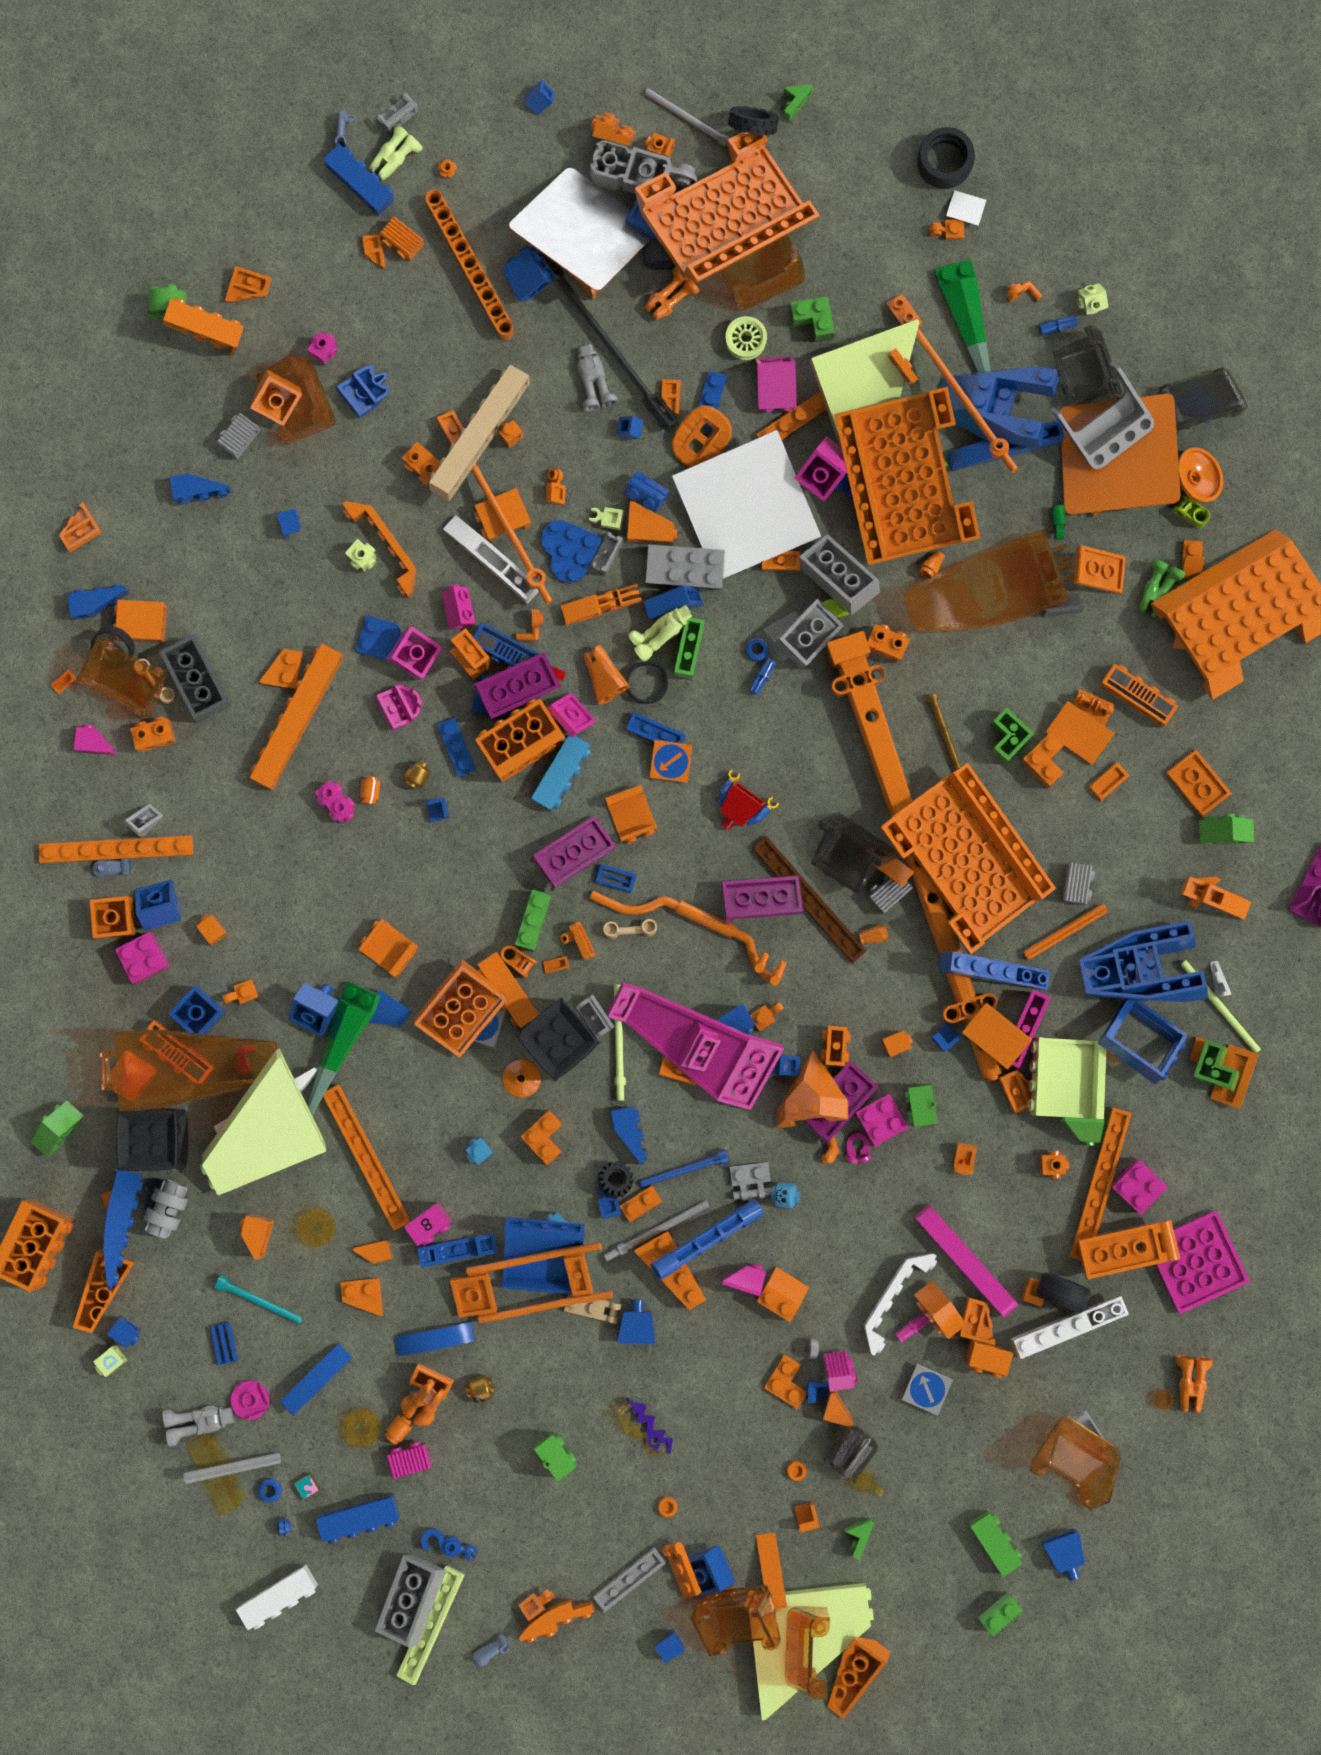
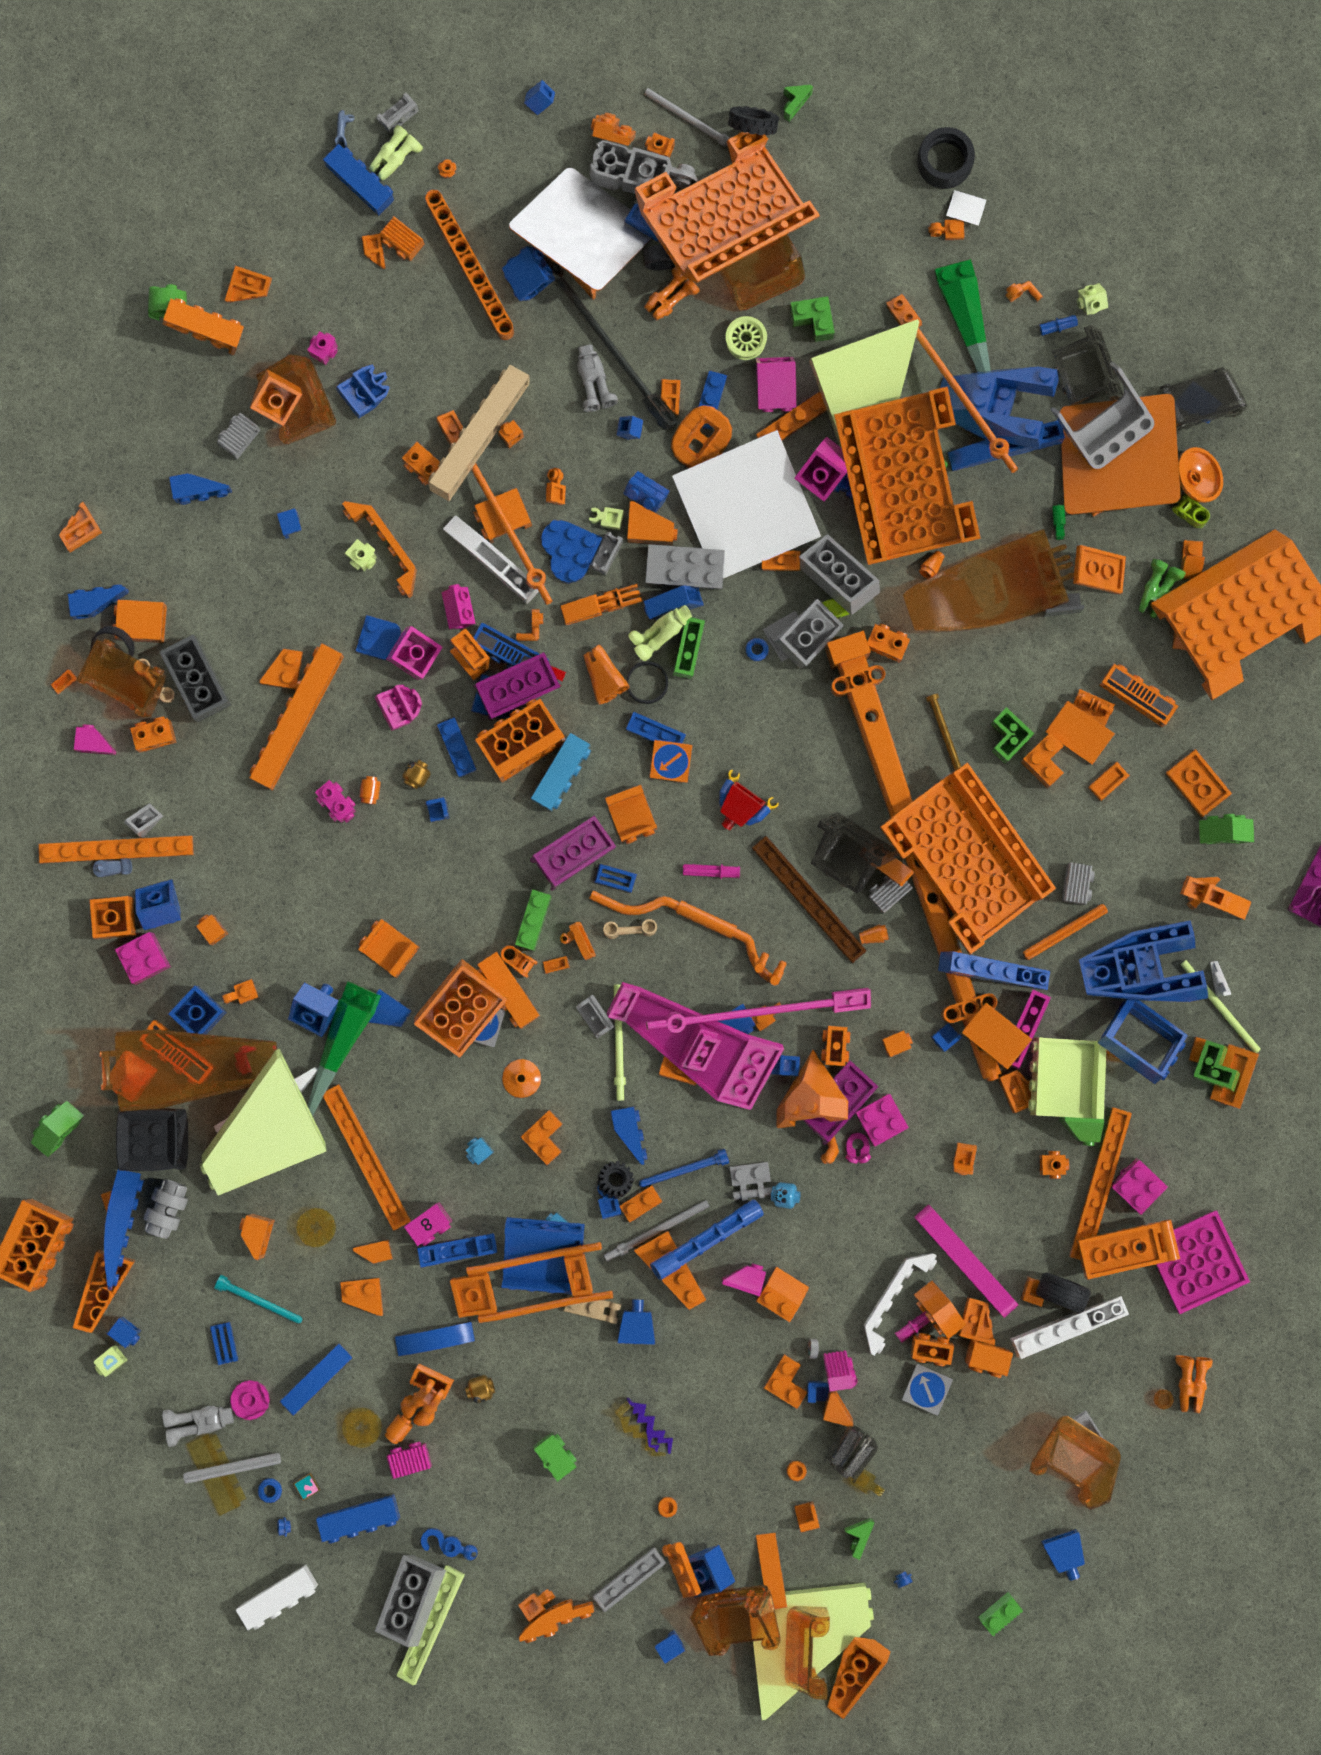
(484, 1654): sand blue piece -> none
(558, 1039): black piece -> none
(571, 715): dark pink plate -> none
(711, 871): none -> dark pink axle
(761, 898): magenta plate -> none
(762, 676): blue axle -> none
(840, 1002): none -> dark pink bar
(903, 366): orange plate -> none
(903, 1579): none -> blue plate
(922, 1111): bright green brick -> none
(932, 1349): none -> orange brick
(996, 1543): bright green brick -> none

